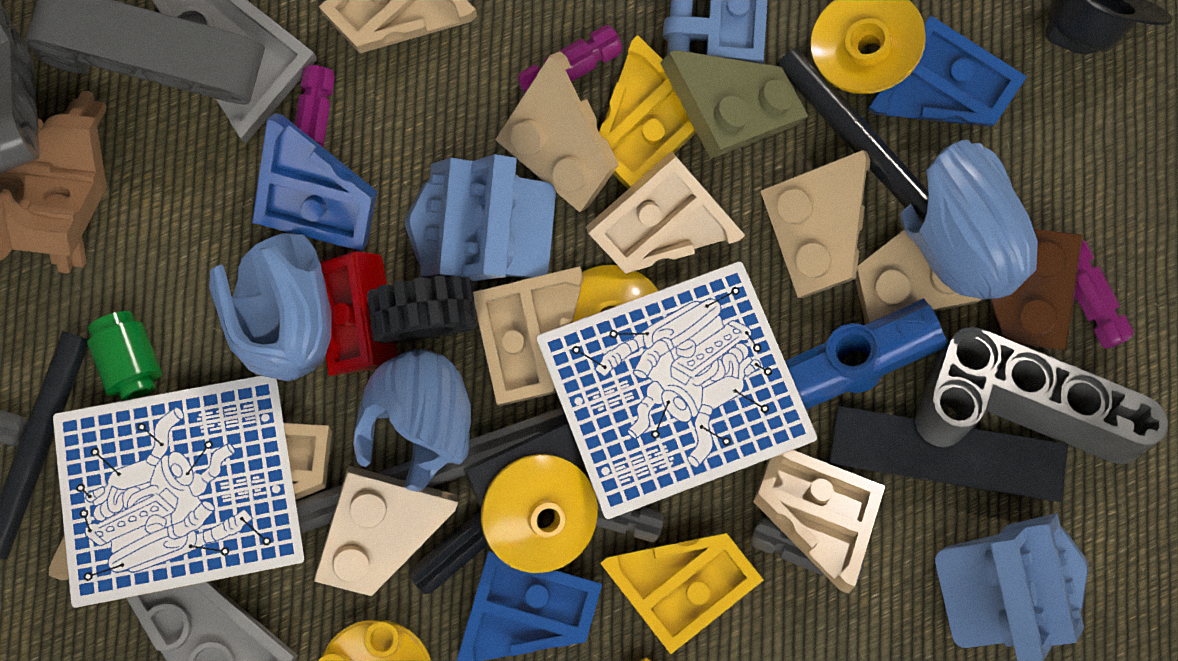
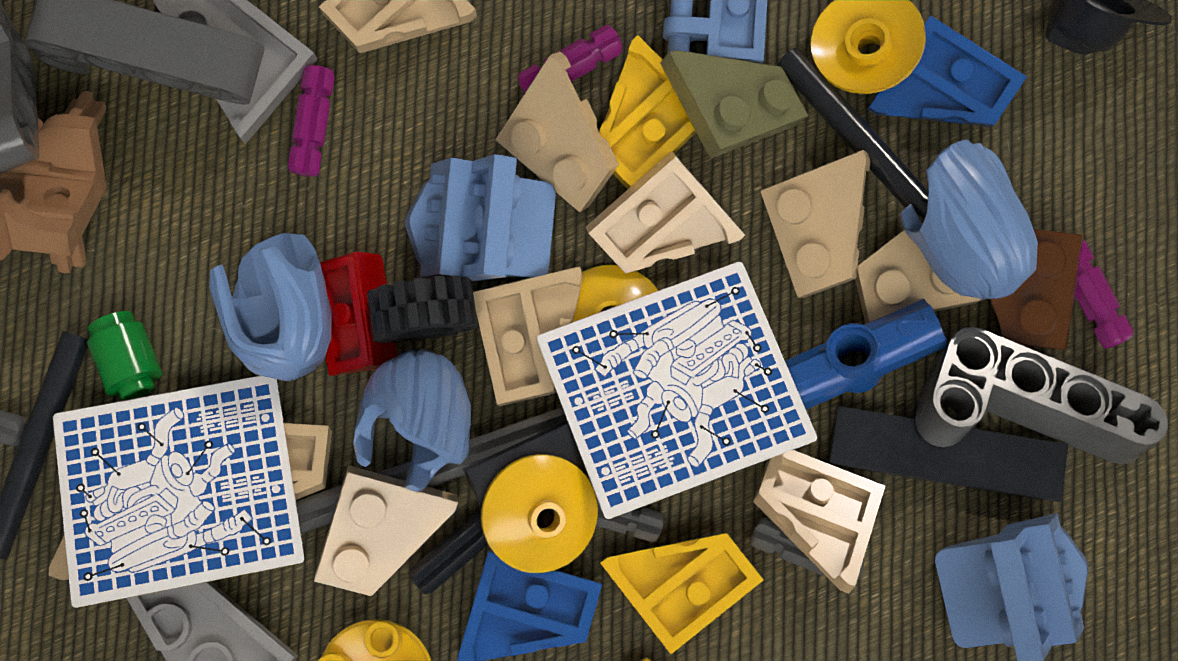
(310, 190): blue wing -> none

